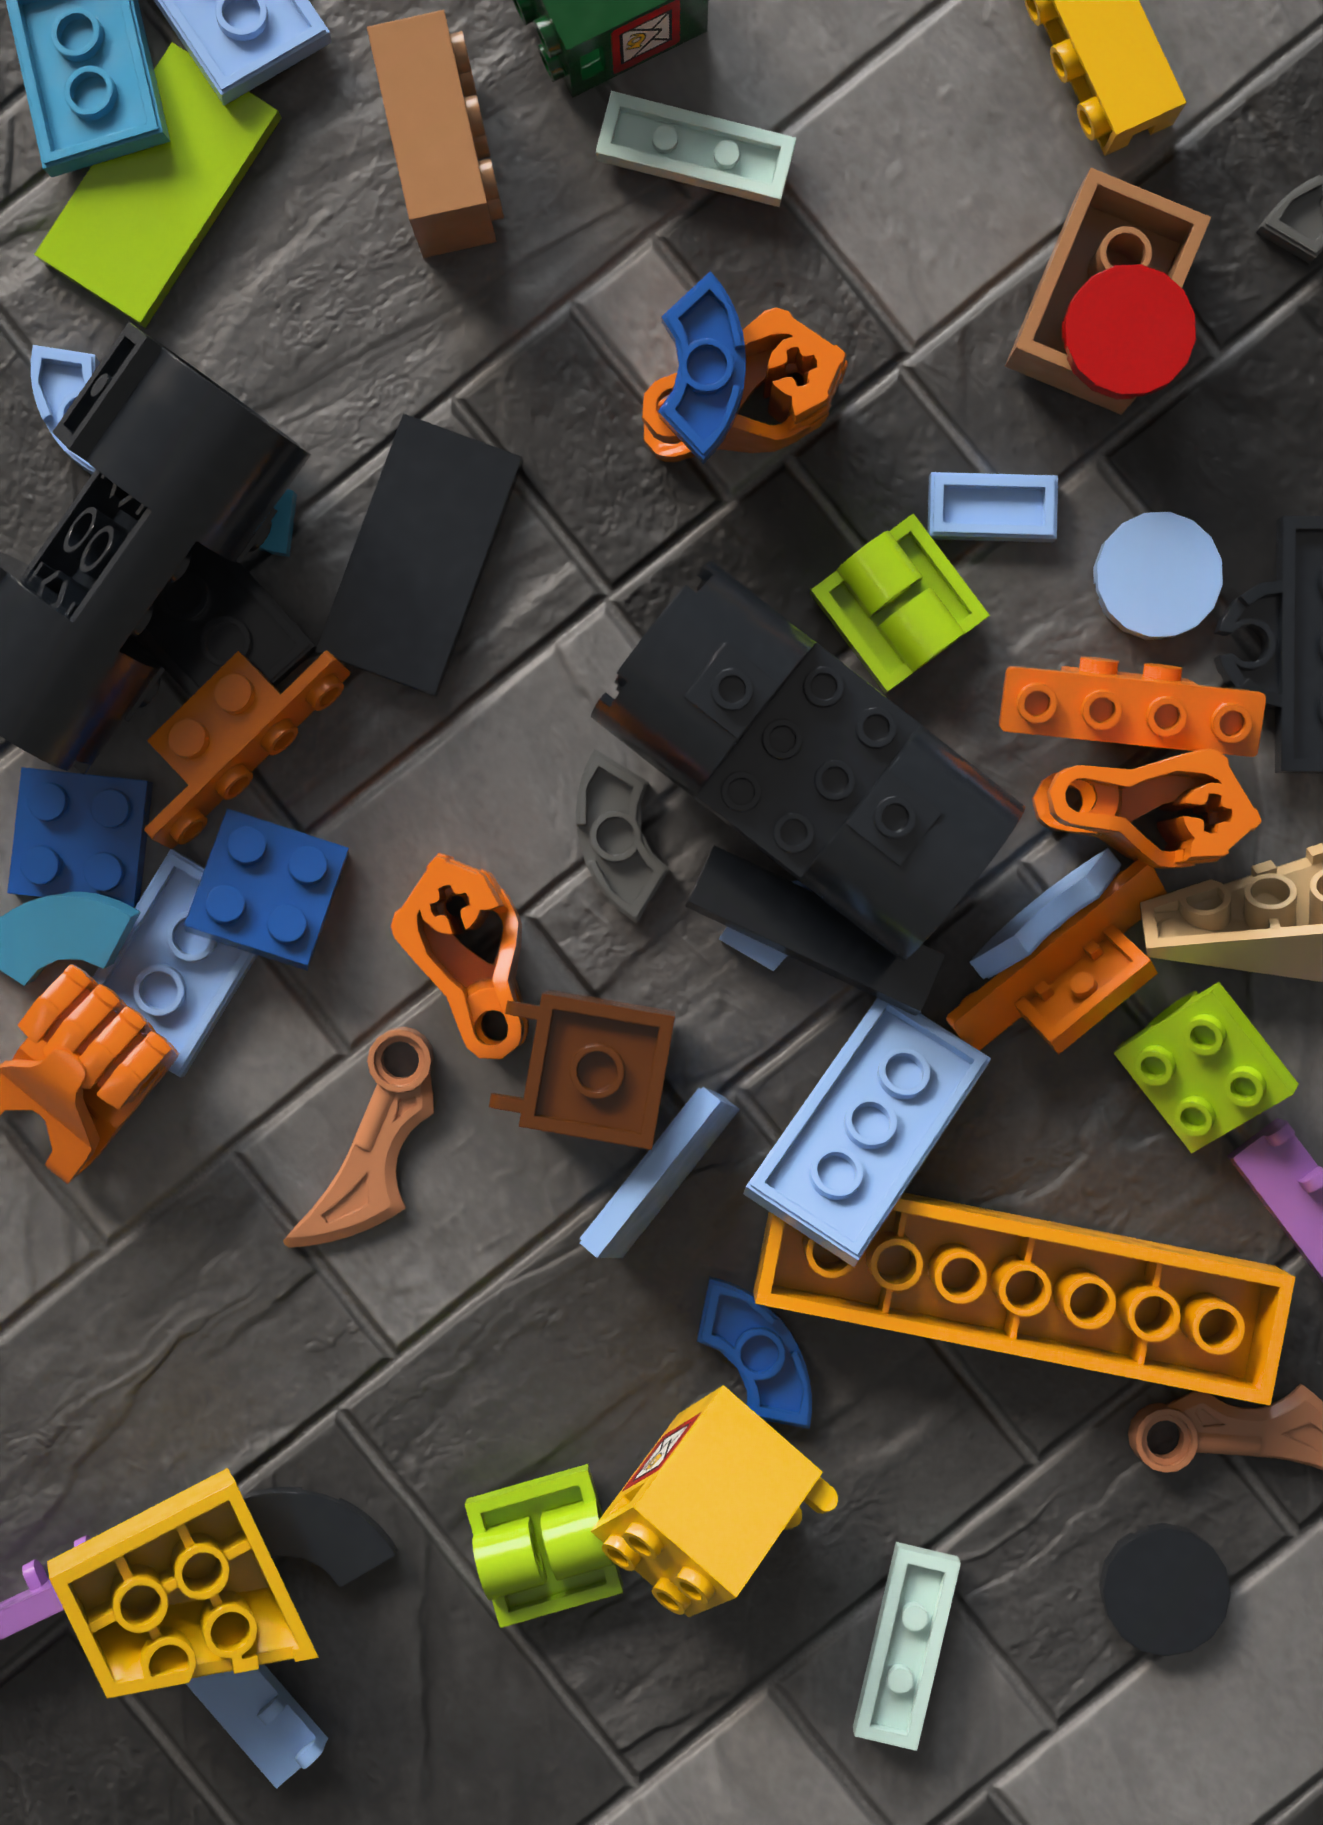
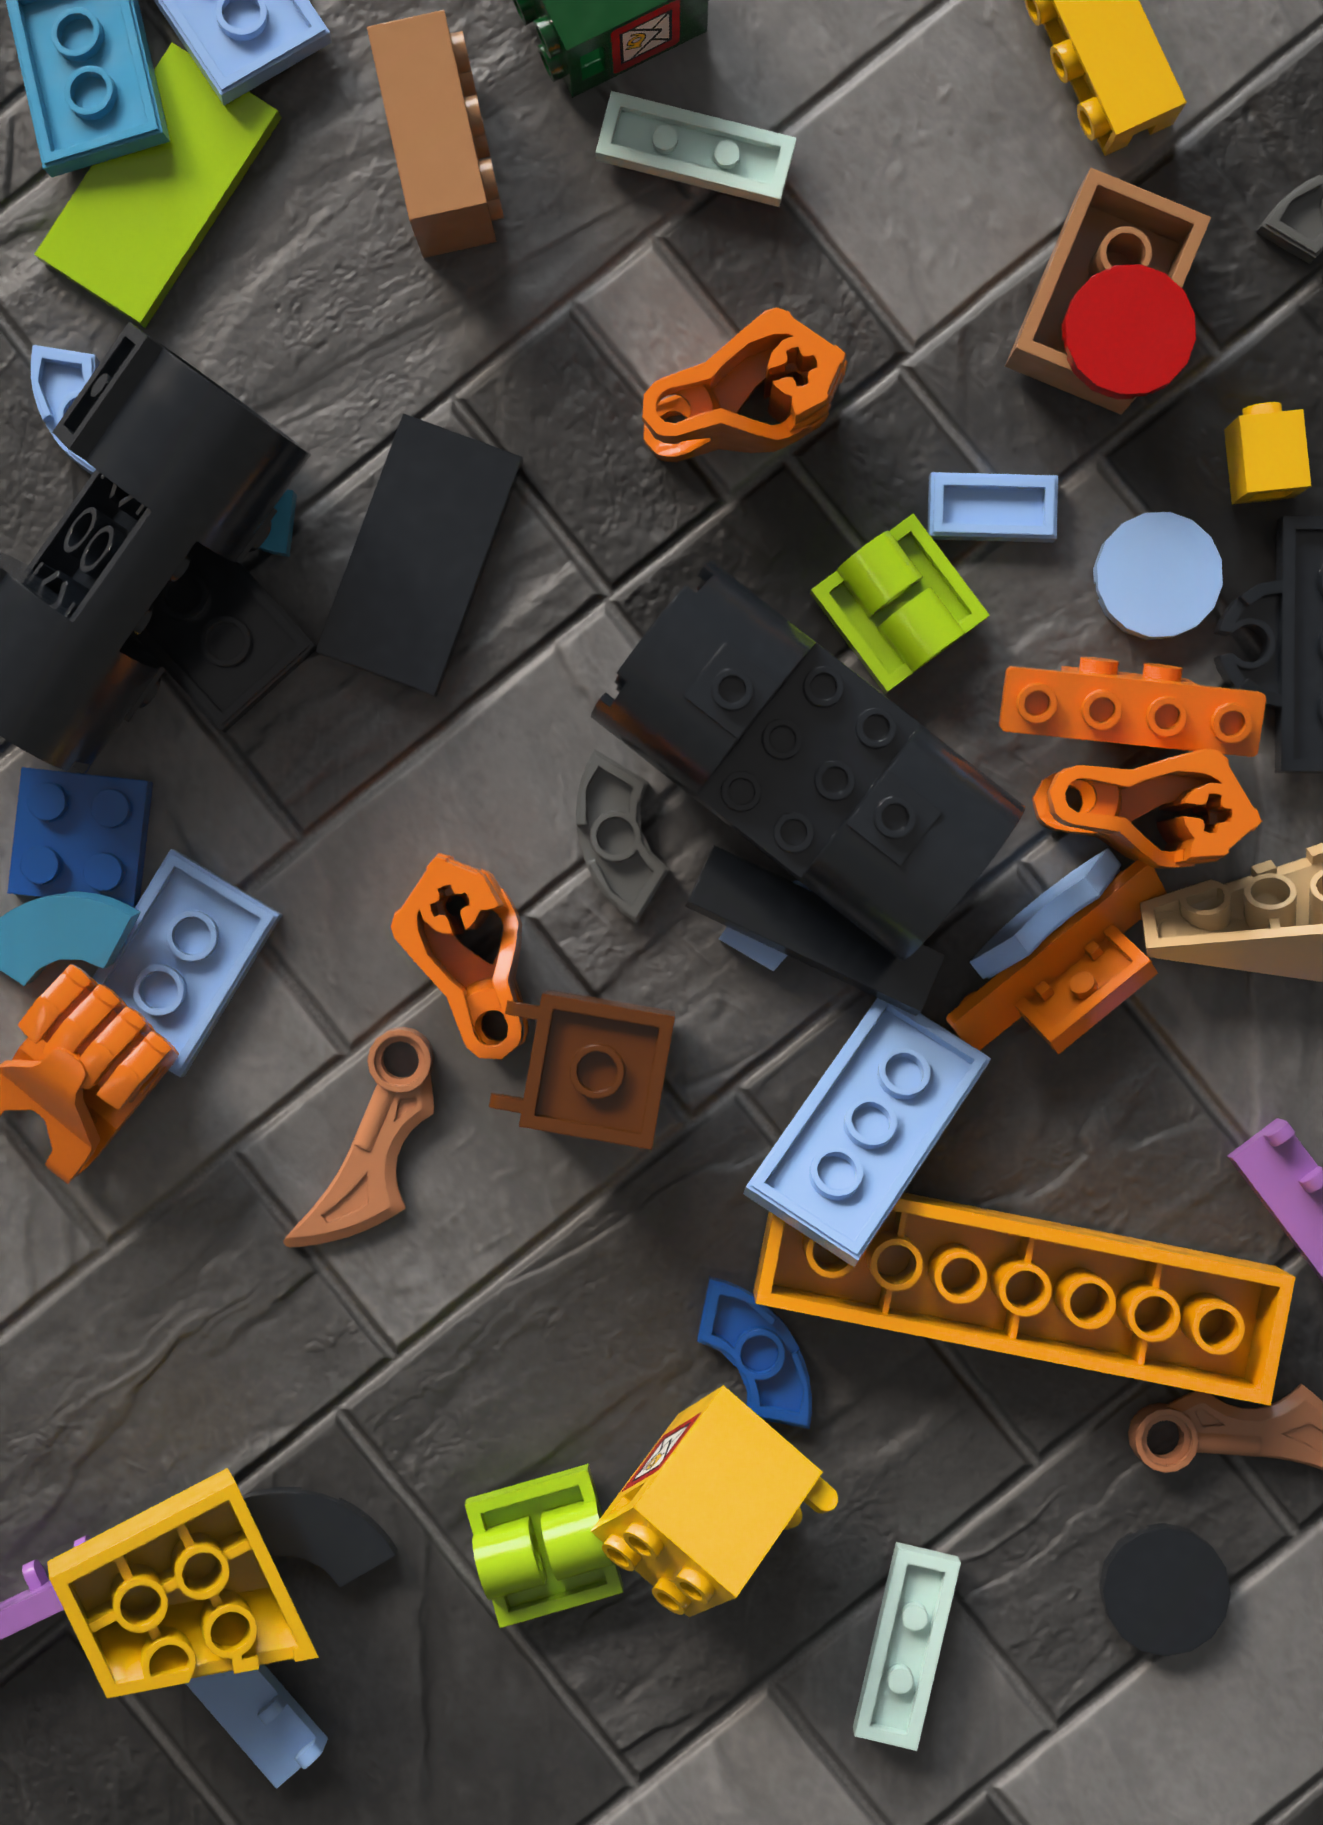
(228, 732): orange bracket -> none
(266, 889): blue plate -> none
(659, 1174): light blue tile -> none
(709, 369): blue tile -> none
(1205, 1066): lime plate -> none
(1267, 454): none -> yellow brick

